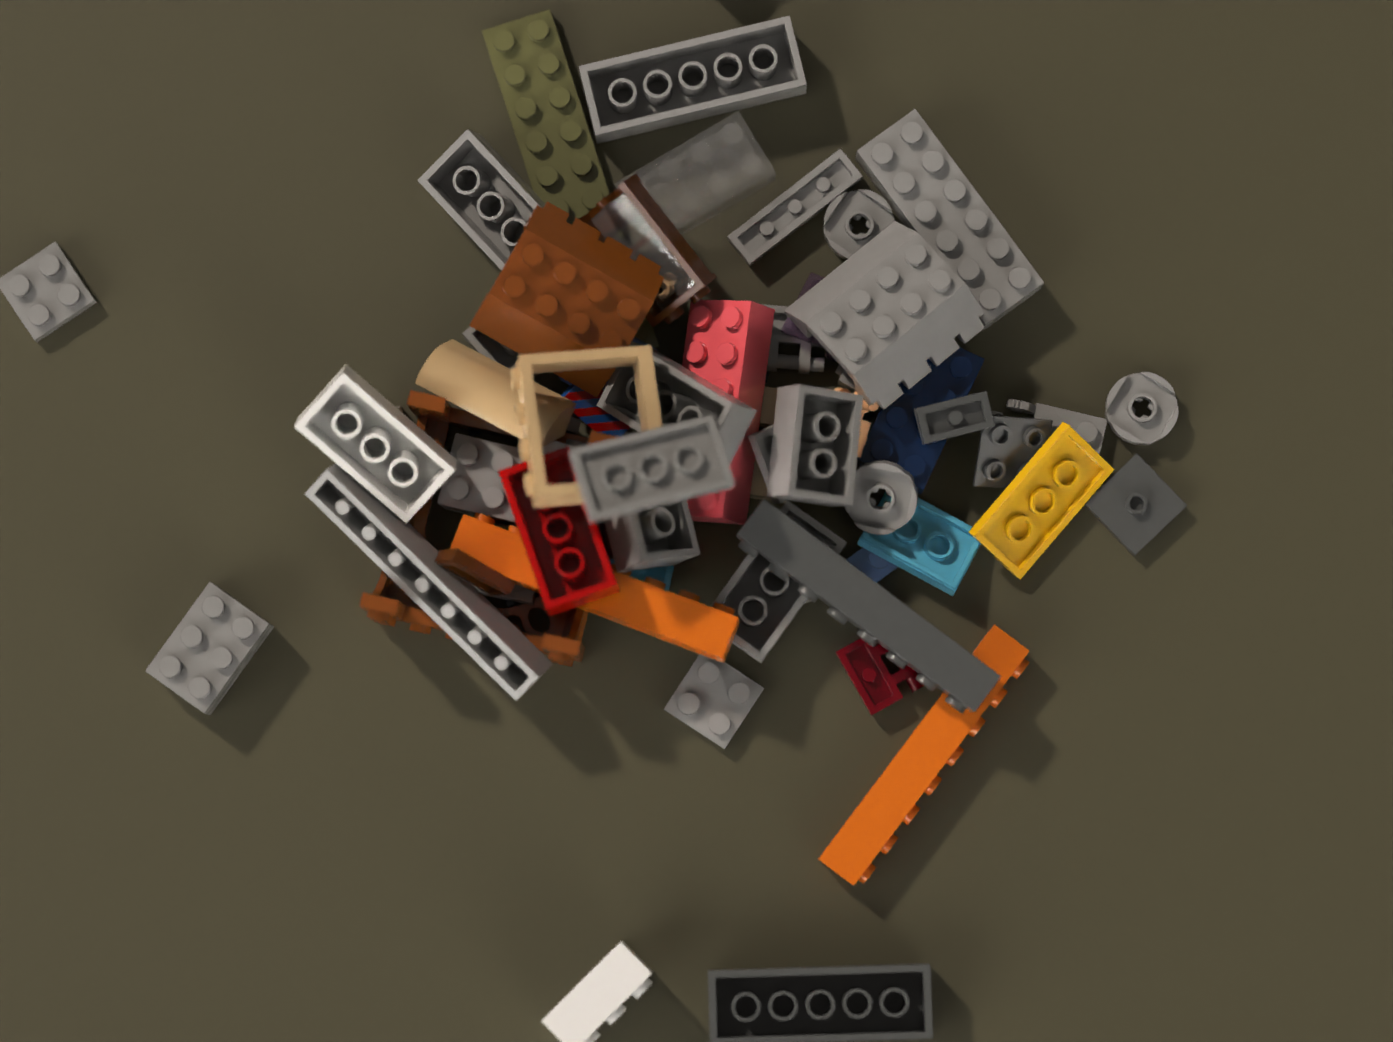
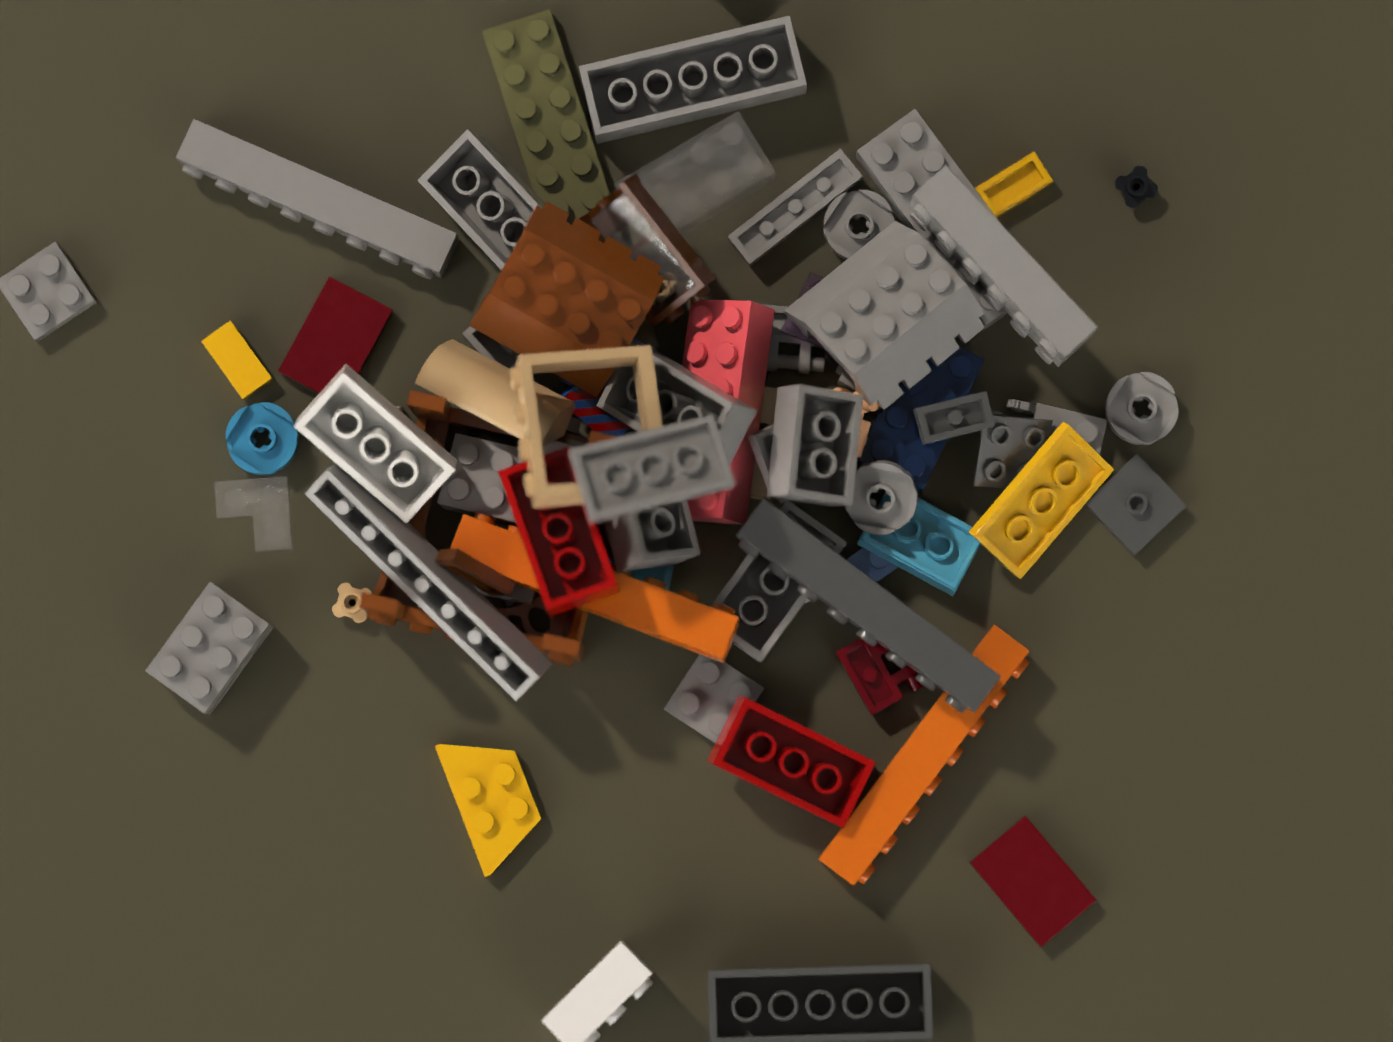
(237, 360): none -> yellow tile
(266, 502): none -> clear plate
(270, 458): none -> dark azure plate
(318, 199): none -> light grey brick
(335, 333): none -> dark red tile
(342, 607): none -> tan plate
(491, 799): none -> yellow wing
(791, 761): none -> red brick
(1001, 267): none -> light grey brick
(1014, 184): none -> yellow tile
(1032, 881): none -> dark red tile
(1131, 196): none -> black plate

